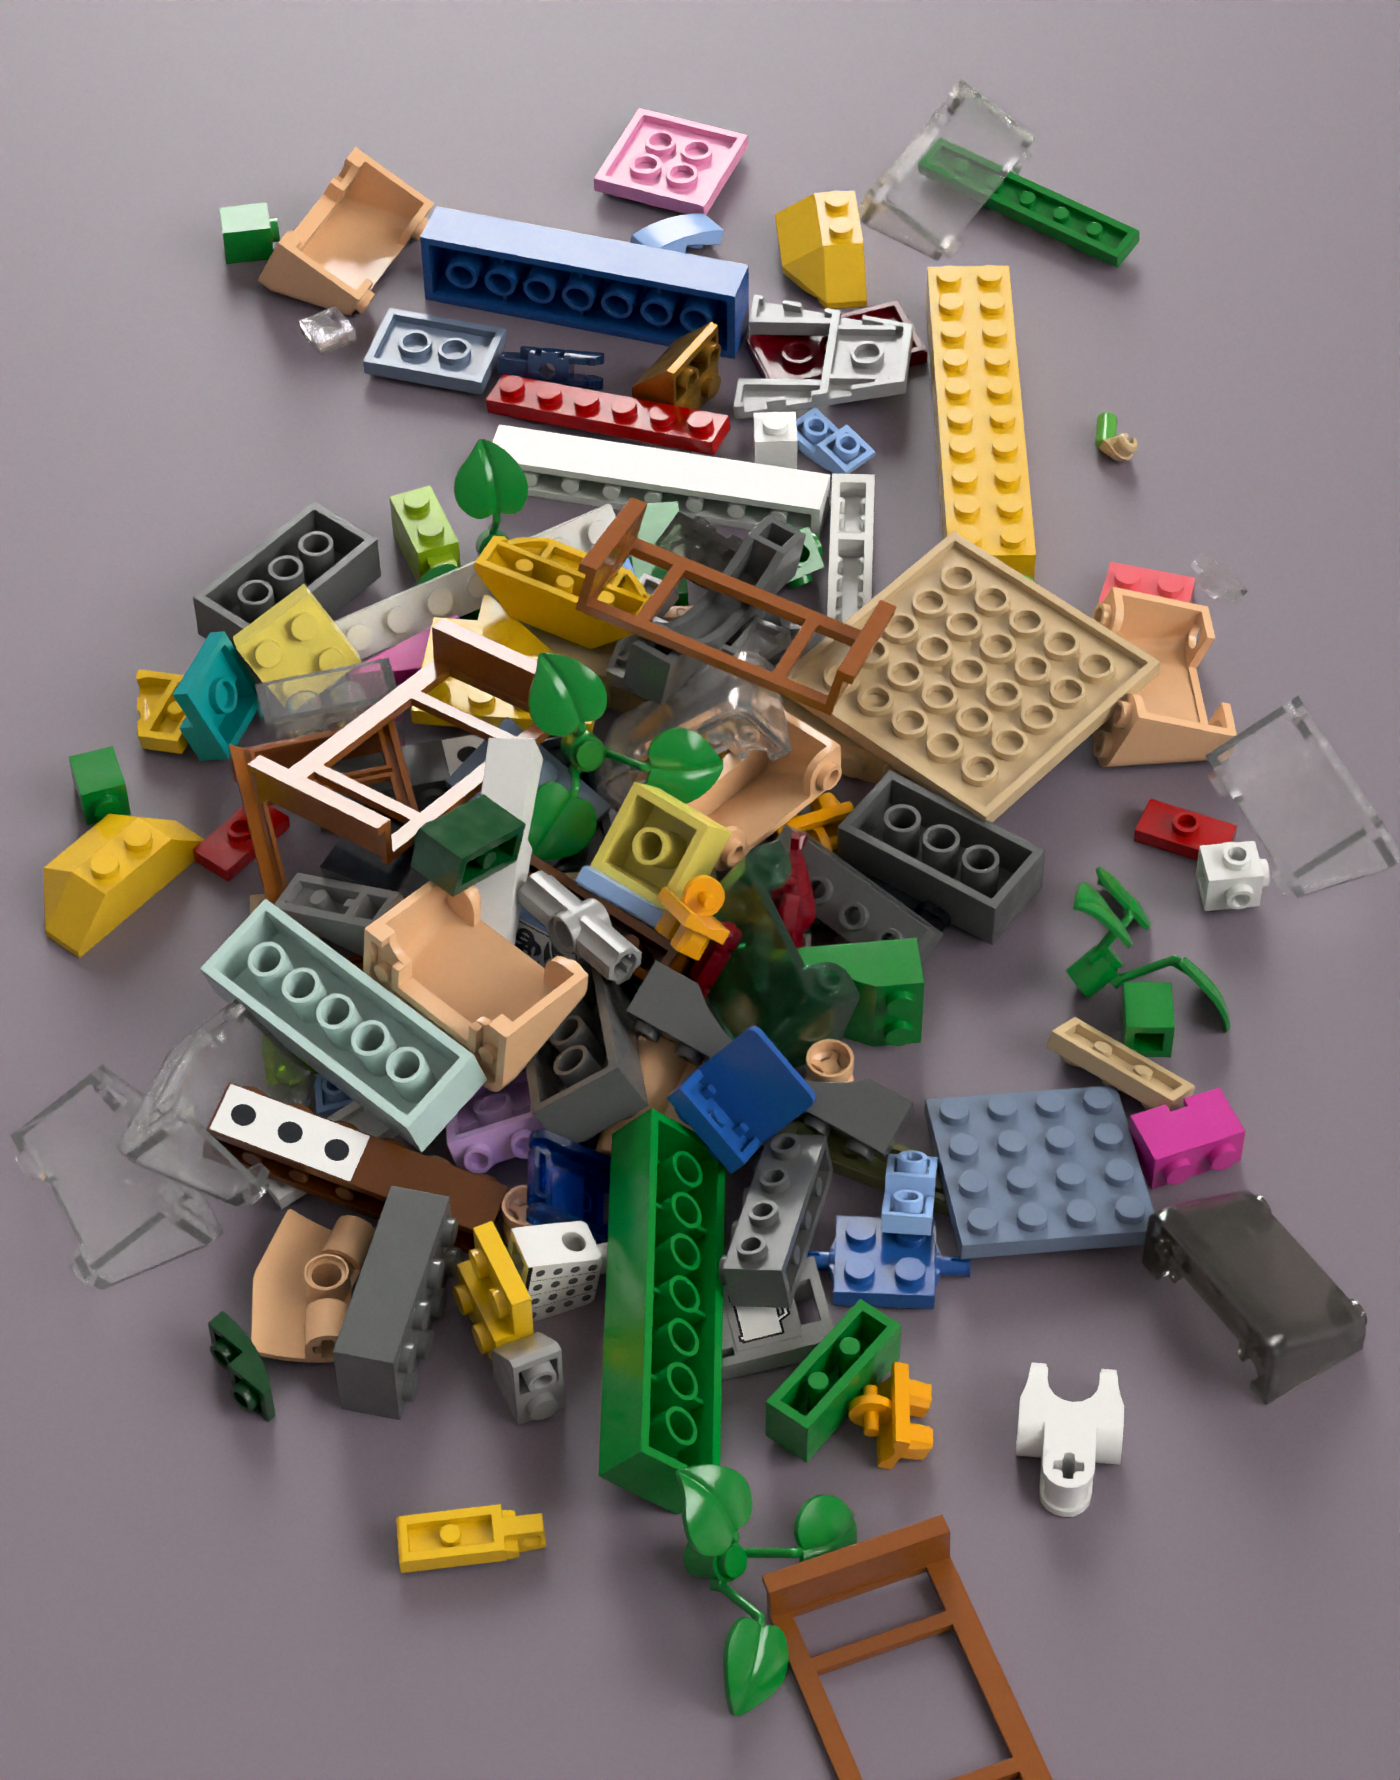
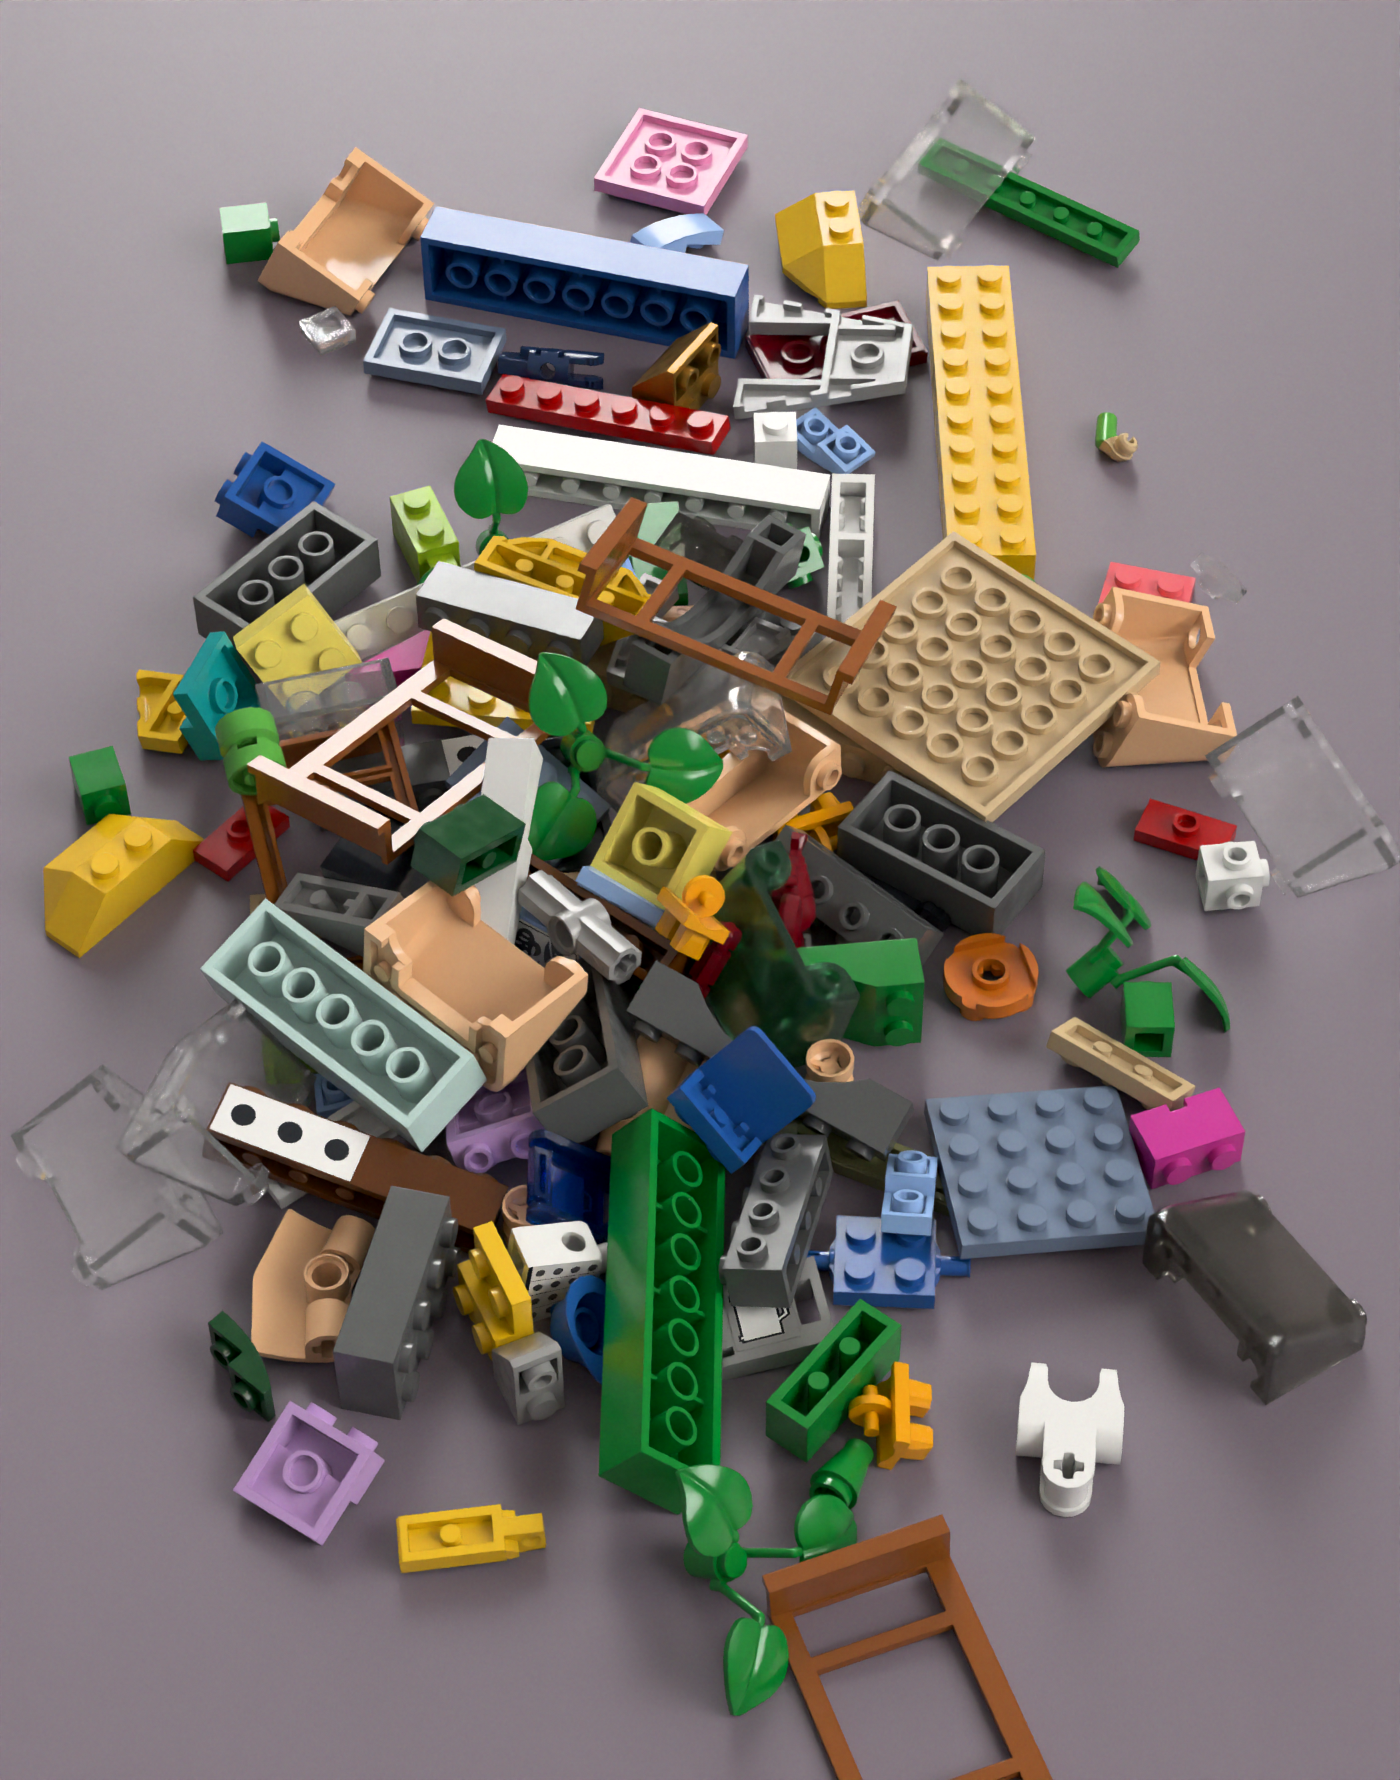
(242, 738): none -> bright green wheel
(269, 491): none -> blue plate
(309, 1471): none -> lavender plate
(508, 613): none -> brick
(579, 1323): none -> blue piece
(843, 1473): none -> green cone
(985, 998): none -> orange plate

